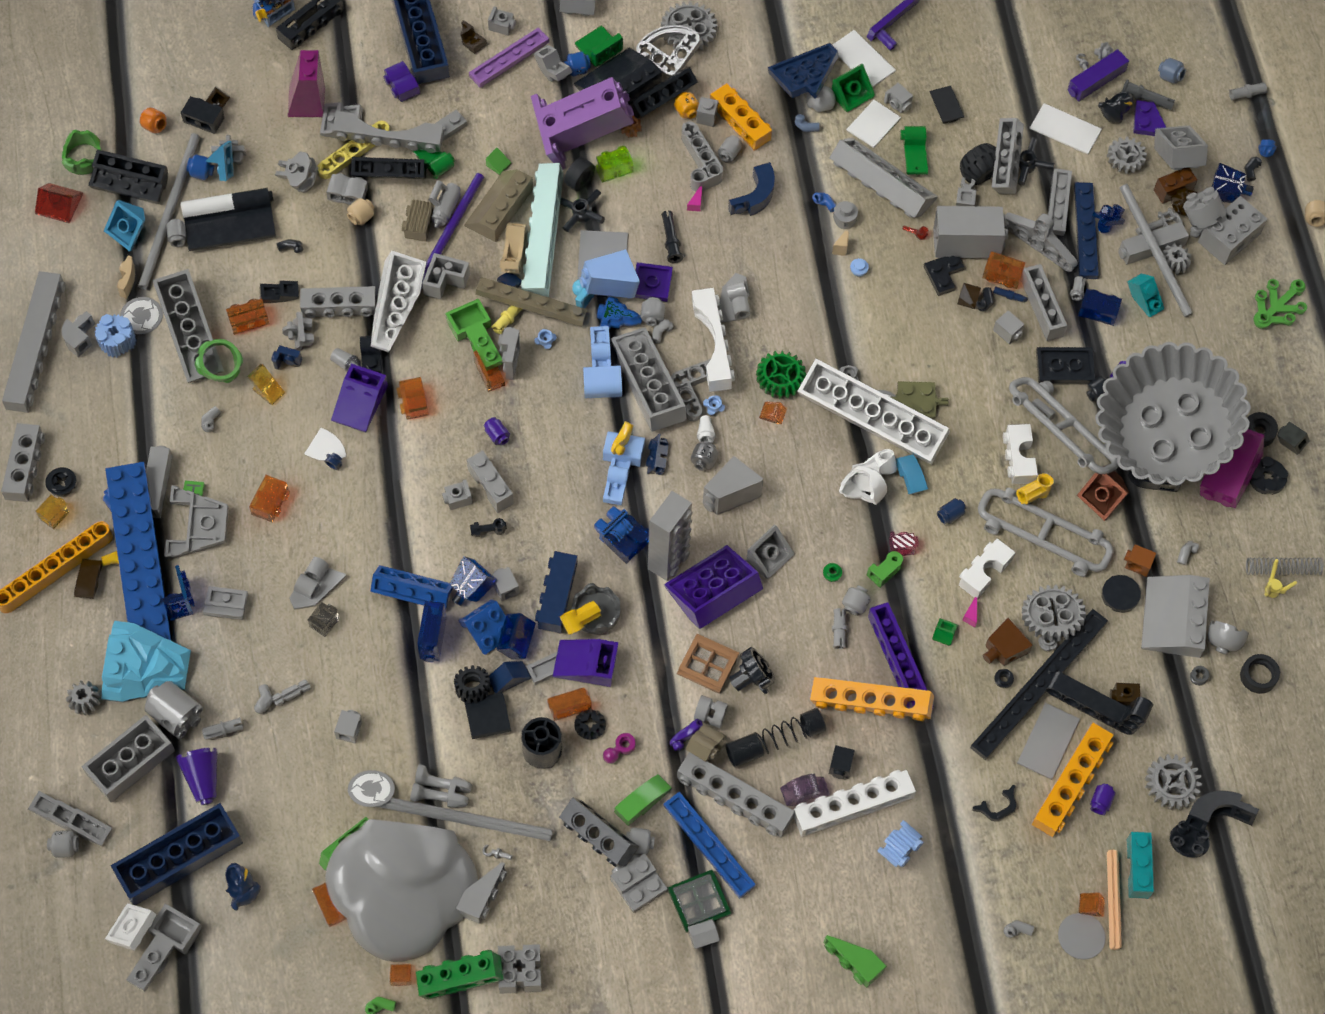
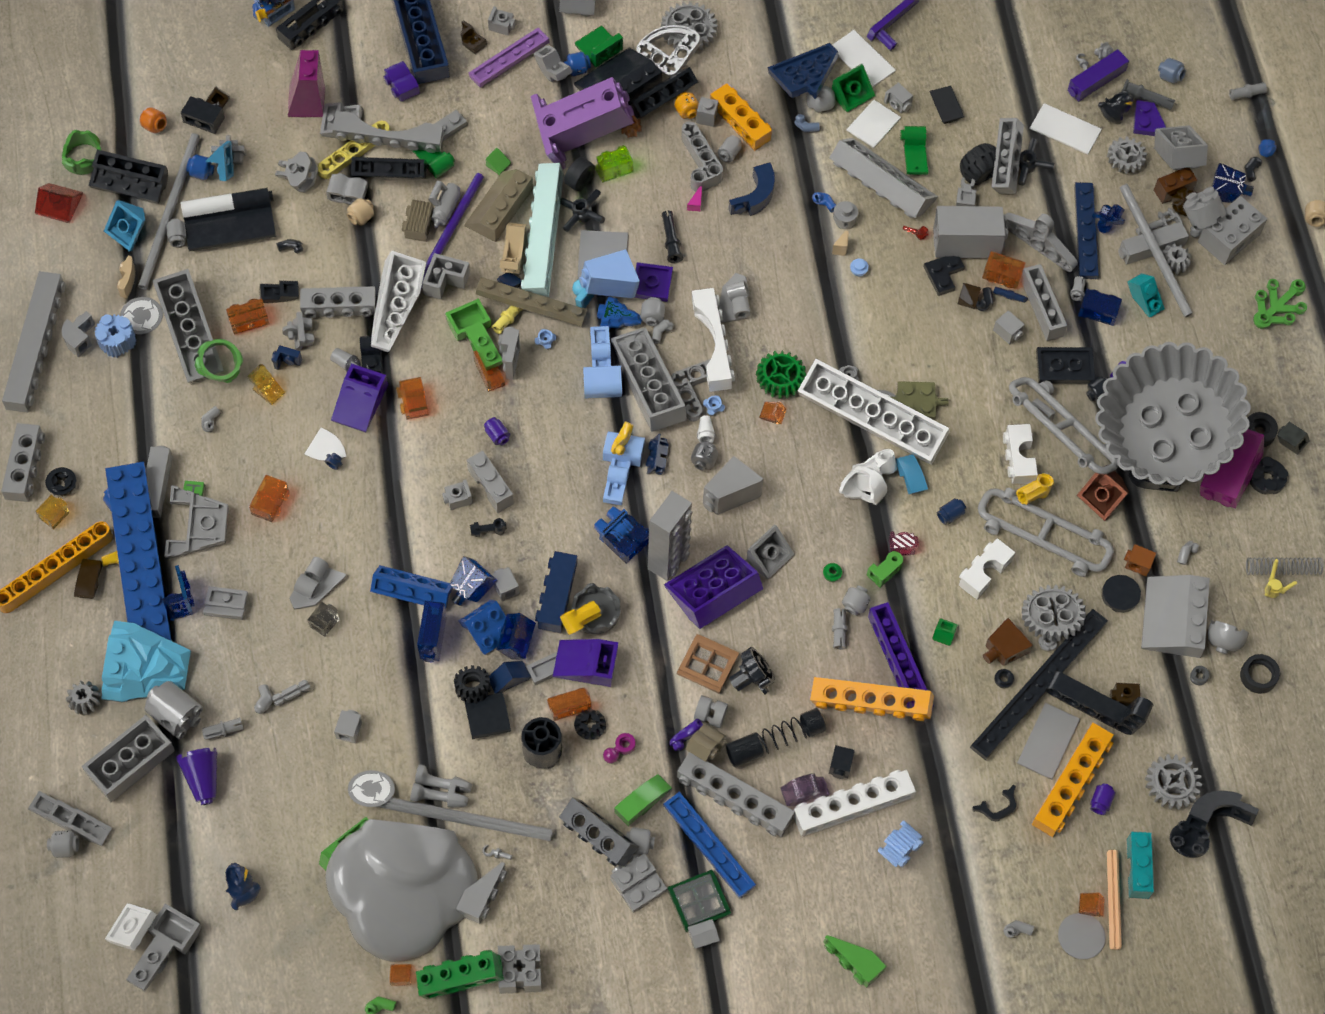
(176, 854): dark blue brick -> none
(329, 911): clear orange plate -> none
(971, 614): dark pink piece -> none
(1059, 199): light grey gear -> none

